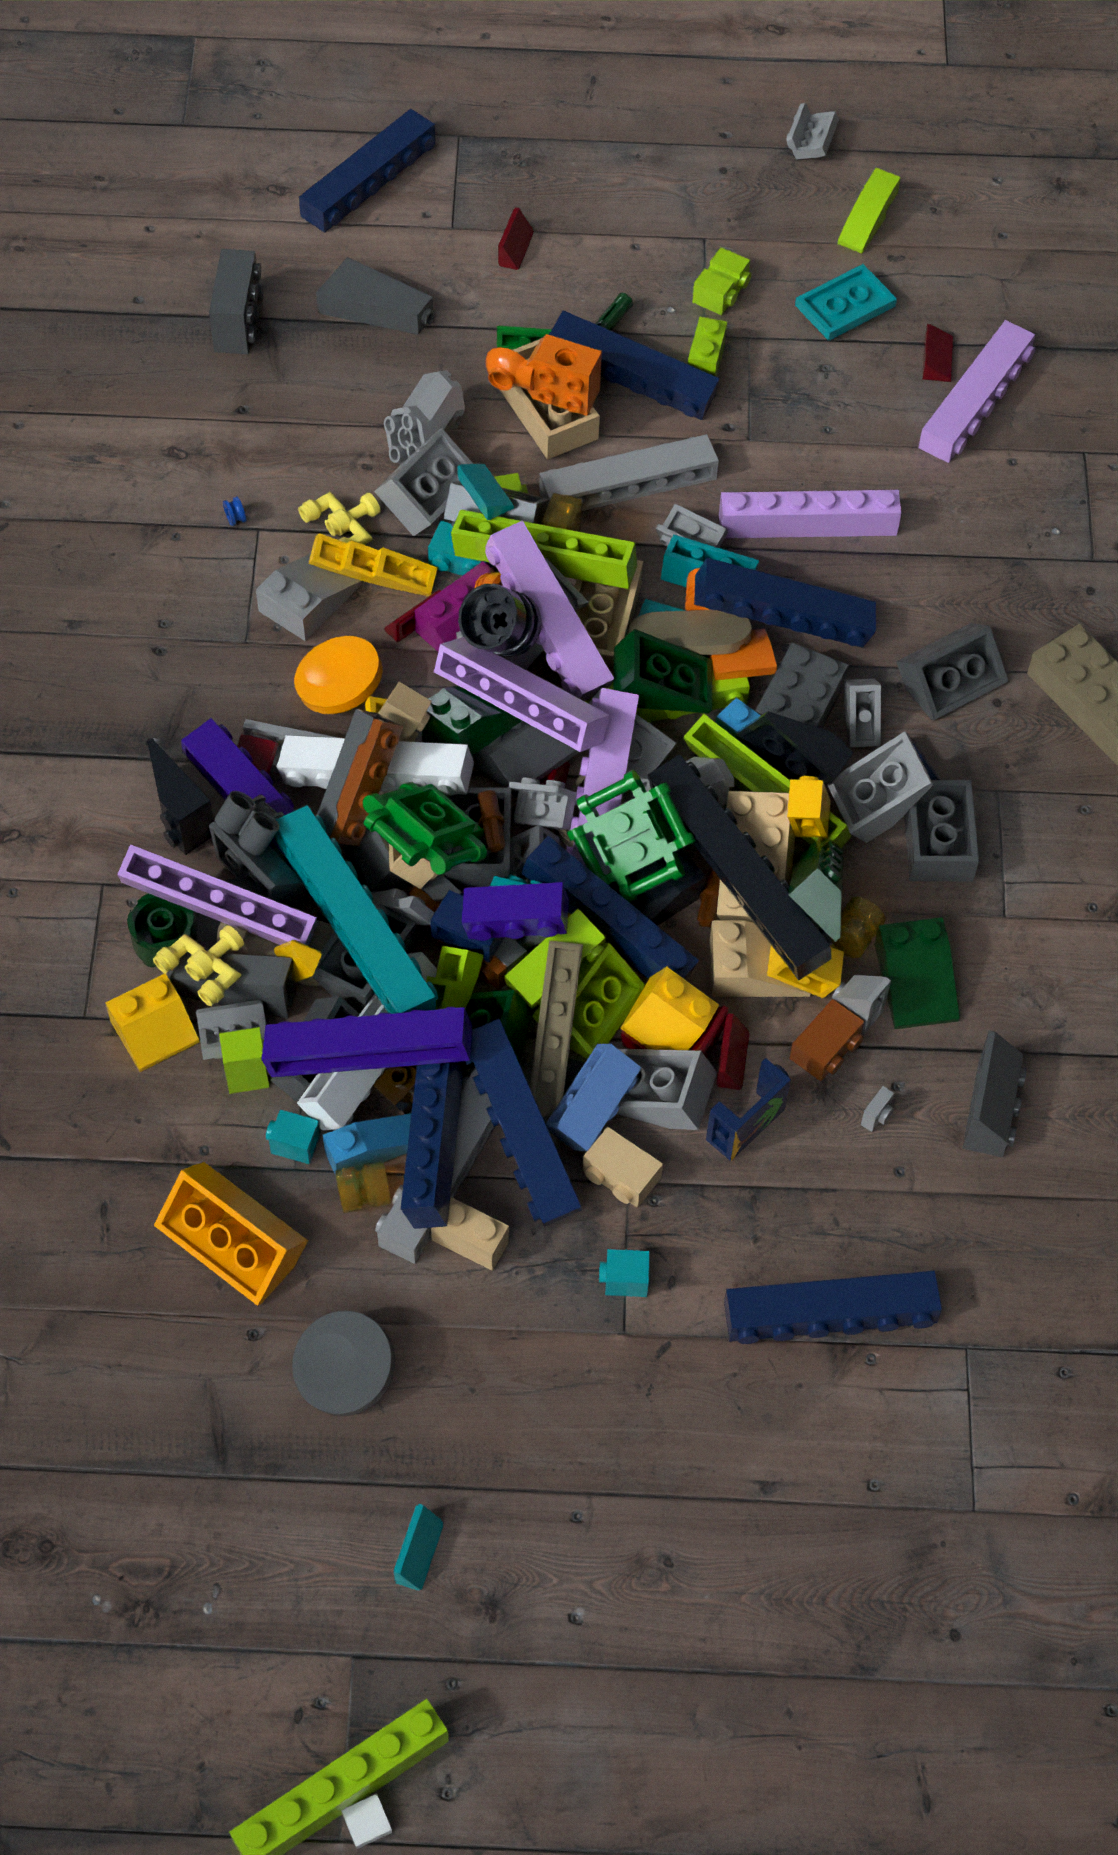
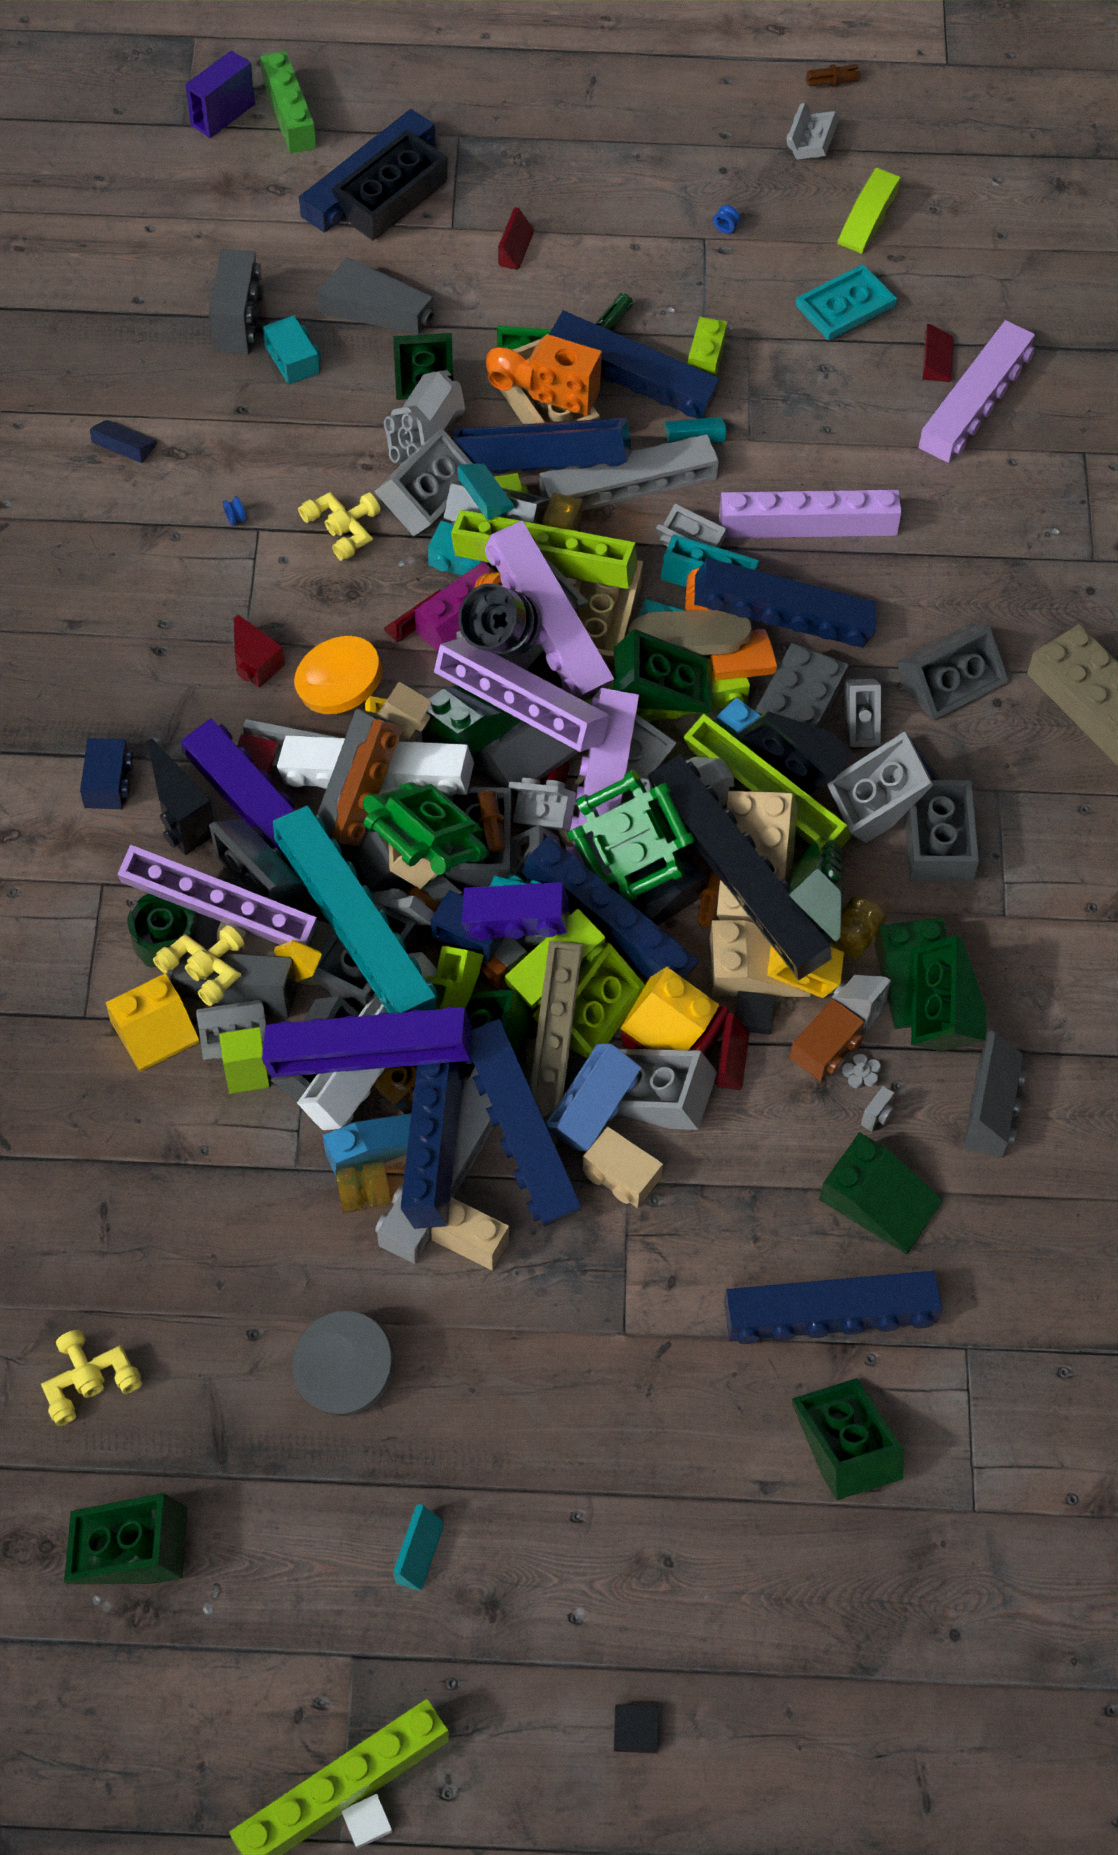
(86, 1376): none -> light yellow piece
(105, 773): none -> dark blue piece
(122, 440): none -> dark blue slope
(127, 1542): none -> dark green slope
(220, 94): none -> dark purple brick
(230, 1232): light orange slope -> none
(249, 819): dark grey piece -> none
(255, 653): none -> dark red slope
(288, 102): none -> bright green brick
(292, 349): none -> teal brick
(293, 1136): teal brick -> none
(303, 596): light grey slope -> none
(372, 565): yellow slope -> none
(391, 184): none -> black slope
(419, 356): none -> dark green slope
(547, 444): none -> dark blue brick
(625, 1273): teal brick -> none
(636, 1728): none -> black piece
(683, 429): none -> teal slope
(722, 281): lime brick -> none
(726, 219): none -> blue bush
(733, 1134): dark blue panel -> none
(755, 1011): none -> black piece
(808, 807): yellow brick -> none
(832, 75): none -> reddish brown axle
(849, 1439): none -> dark green slope
(861, 1071): none -> light grey plant
(880, 1193): none -> dark green slope
(946, 997): none -> dark green slope

